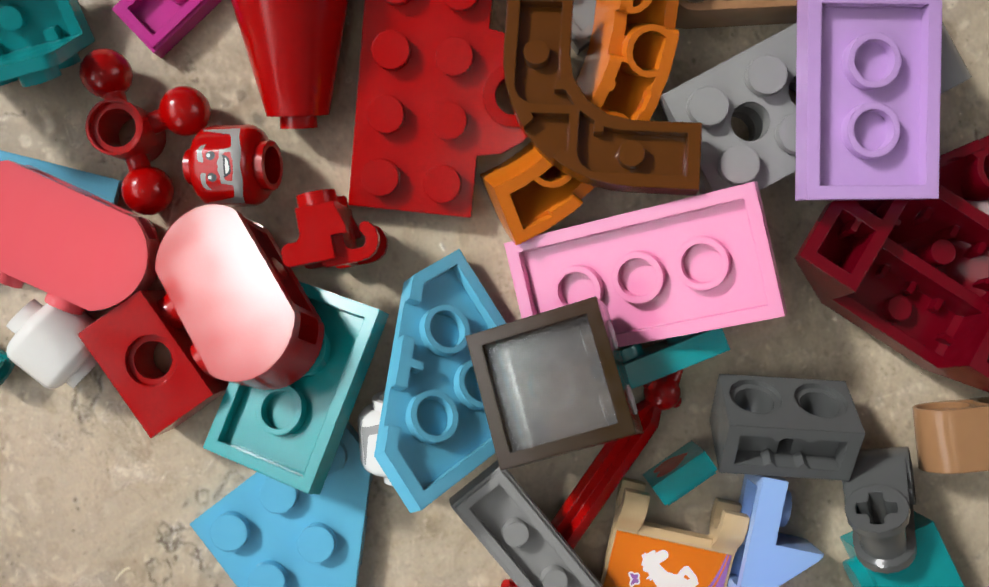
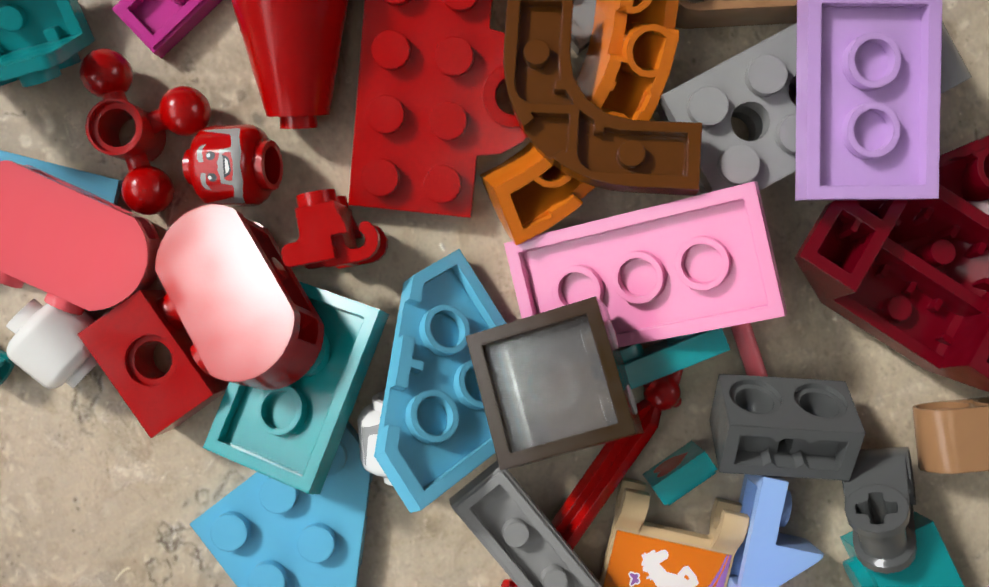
(749, 350): none -> coral piece

